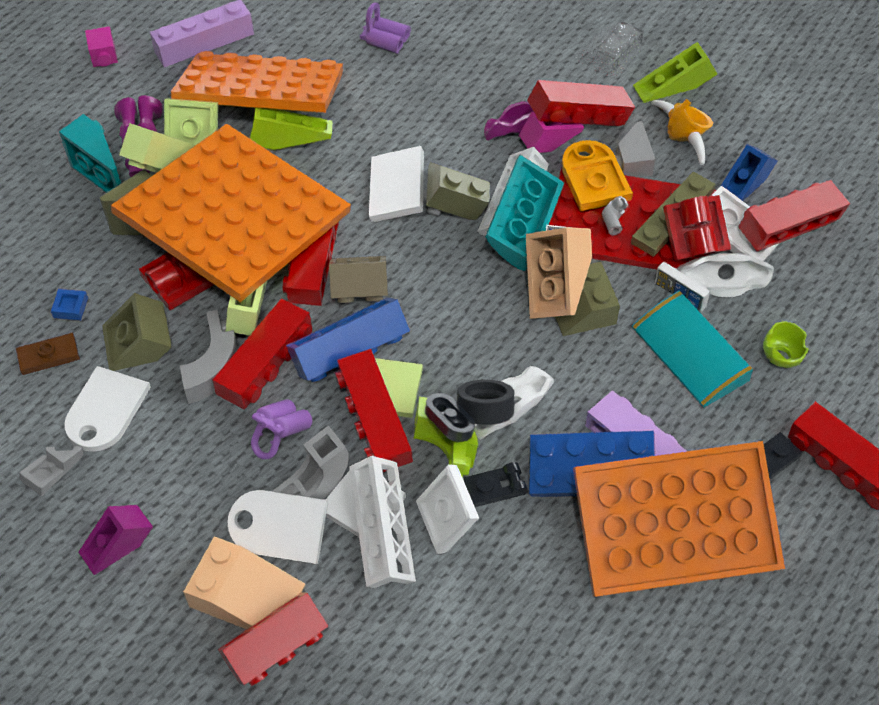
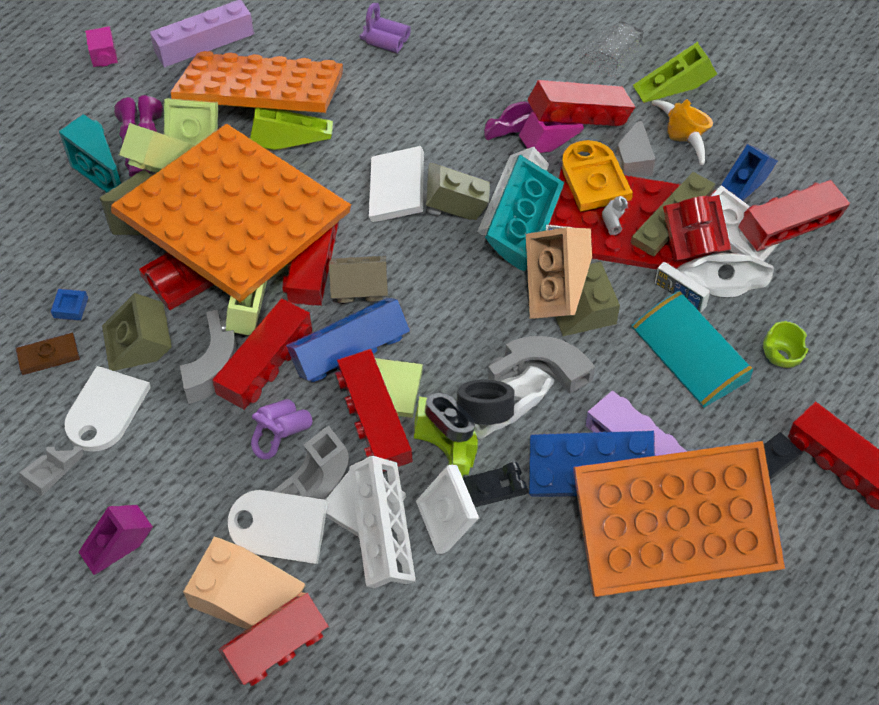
(548, 354): none -> light grey arch

